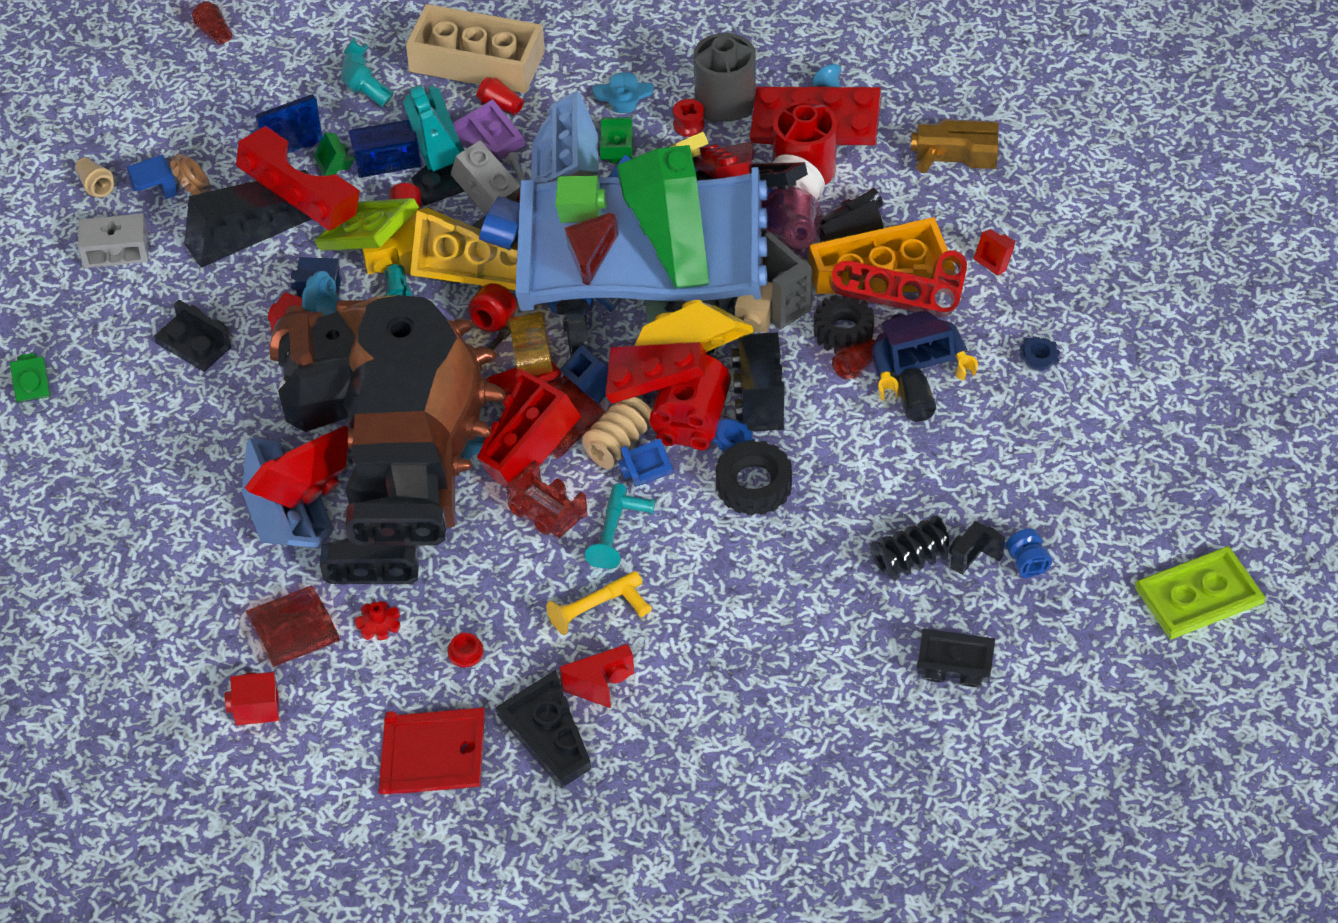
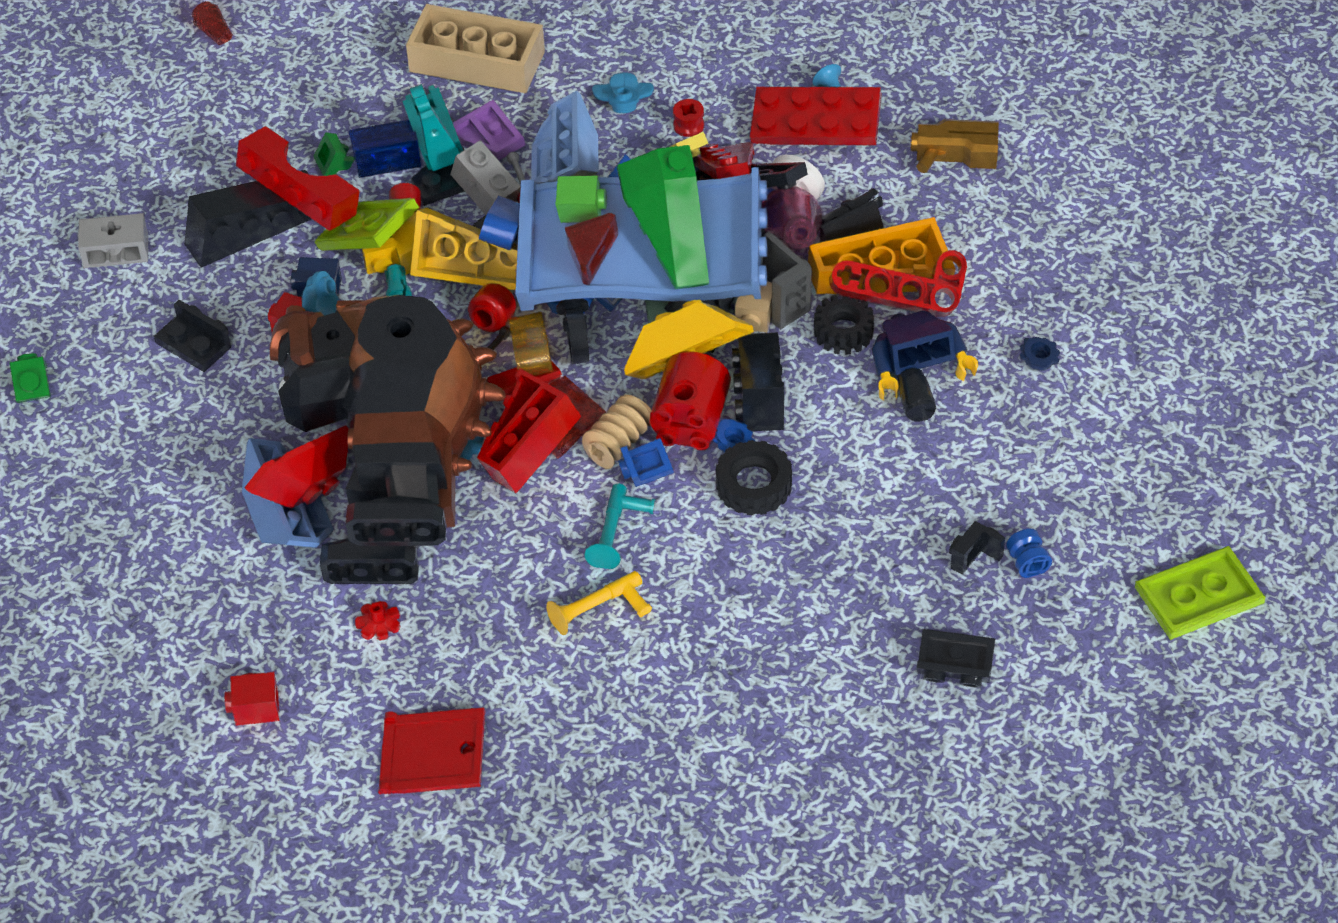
(95, 178): tan cone -> none
(152, 173): blue panel -> none
(189, 174): medium nougat gear -> none
(292, 625): clear red slope -> none
(295, 122): clear blue bracket -> none
(360, 77): teal arm -> none
(465, 650): red plate -> none
(504, 97): red cone -> none
(544, 503): clear red window -> none
(547, 729): black wing -> none
(587, 373): dark blue brick -> none
(590, 675): red slope -> none
(616, 138): green bracket -> none
(652, 367): red wing -> none
(725, 76): dark grey cylinder -> none
(808, 132): red cylinder -> none
(853, 360): clear red cone -> none
(911, 547): black piece -> none
(994, 251): red tile -> none

